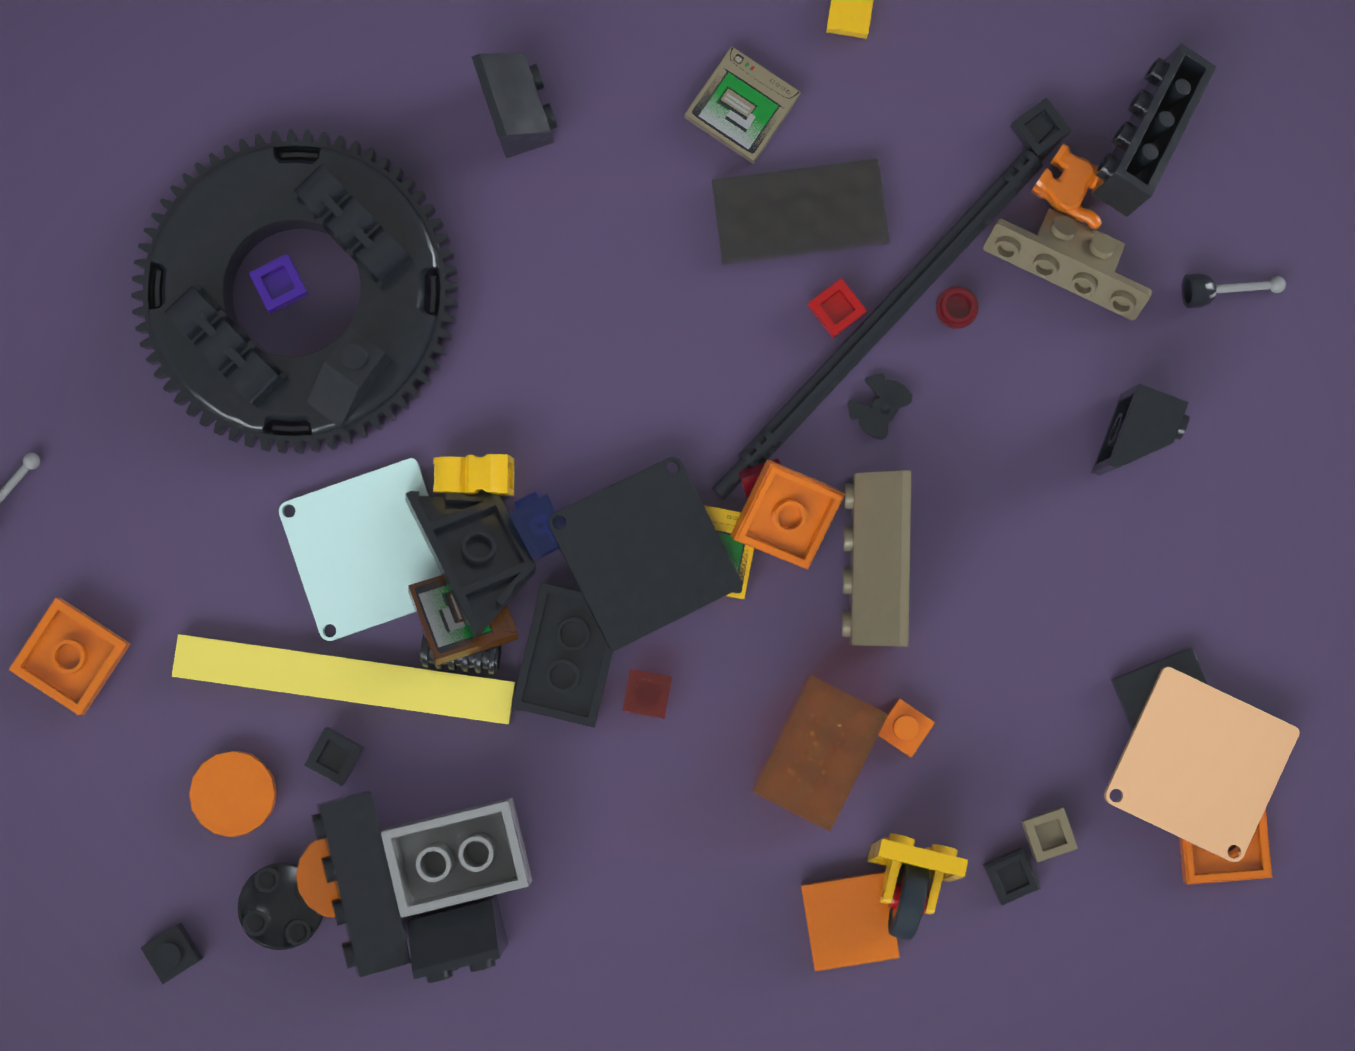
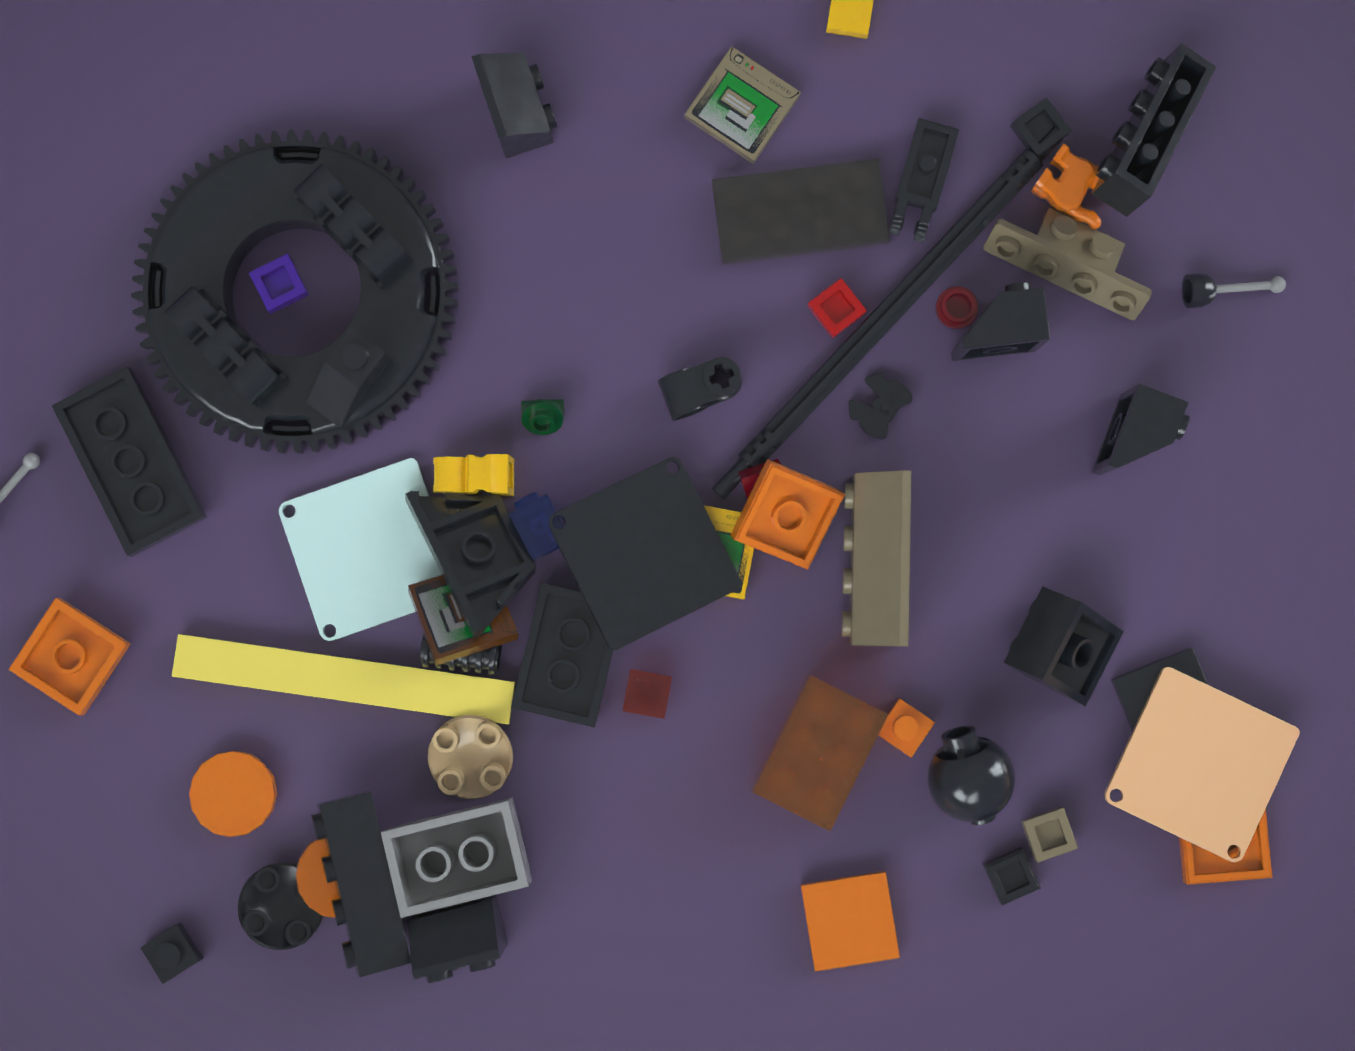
(129, 461): none -> black plate
(334, 756): black plate -> none
(470, 757): none -> tan dish
(542, 415): none -> dark green plate
(691, 388): none -> black piece
(917, 884): yellow plate -> none
(924, 174): none -> black hinge
(970, 776): none -> black brick
(1009, 325): none -> black slope
(1063, 645): none -> black slope

